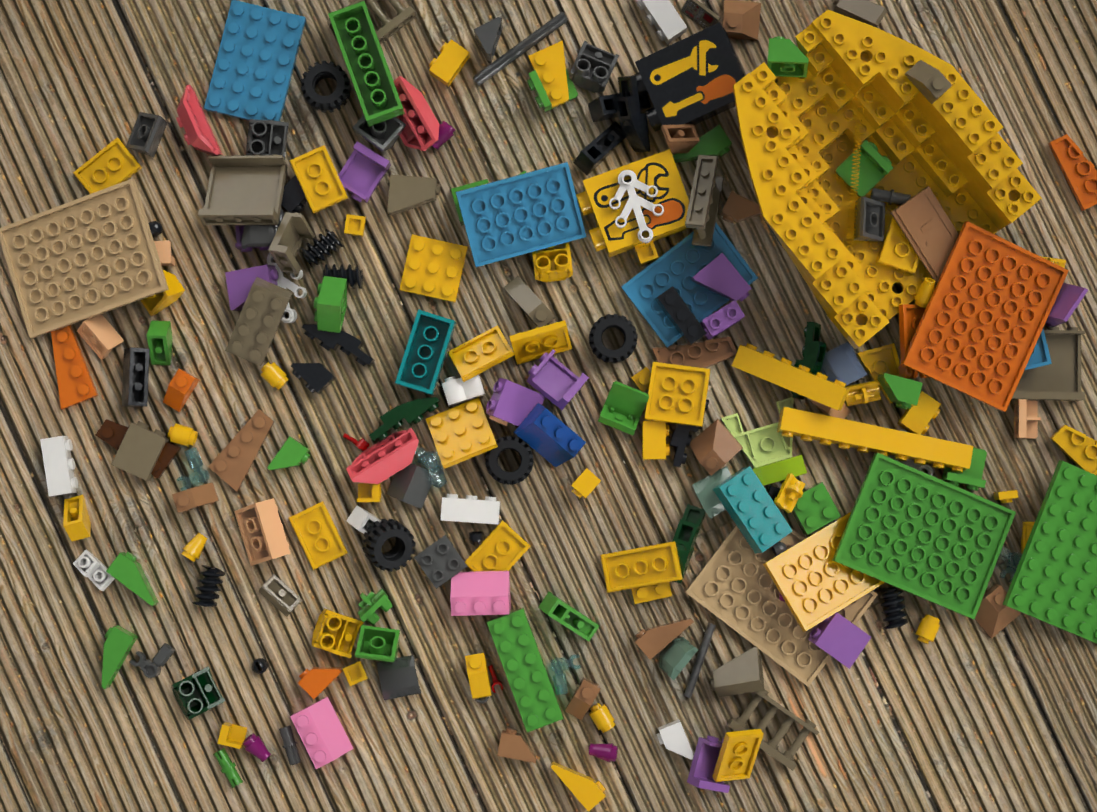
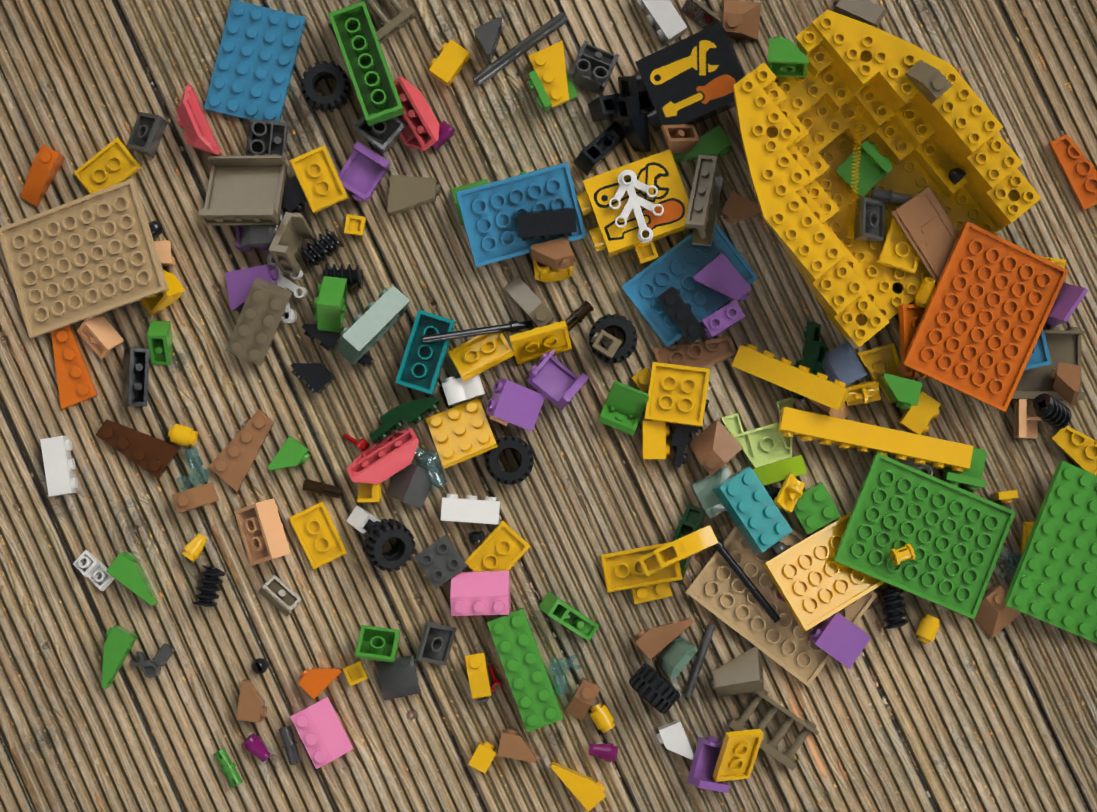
(41, 174): none -> orange slope
(76, 518): yellow slope -> none
(140, 450): dark tan panel -> none
(180, 389): orange slope -> none
(197, 693): dark green slope -> none
(232, 735): yellow panel -> none
(250, 703): none -> medium nougat slope
(274, 375): yellow brick -> none
(322, 488): none -> dark brown axle
(336, 633): yellow slope -> none
(371, 603): bright green hips -> none
(372, 324): none -> brick
(433, 268): yellow plate -> none
(435, 643): none -> dark grey slope
(483, 756): none -> yellow brick
(512, 326): none -> black bar
(545, 223): none -> black brick
(549, 436): blue slope -> none
(553, 253): none -> medium nougat slope
(578, 315): none -> dark brown axle
(585, 484): yellow brick -> none
(609, 351): none -> dark tan brick
(654, 688): none -> black tyre
(678, 550): none -> yellow slope
(746, 581): none -> black bar
(902, 554): none -> yellow bush
(956, 175): none -> black hinge
(1051, 411): none -> black piece
(1067, 381): none -> medium nougat slope

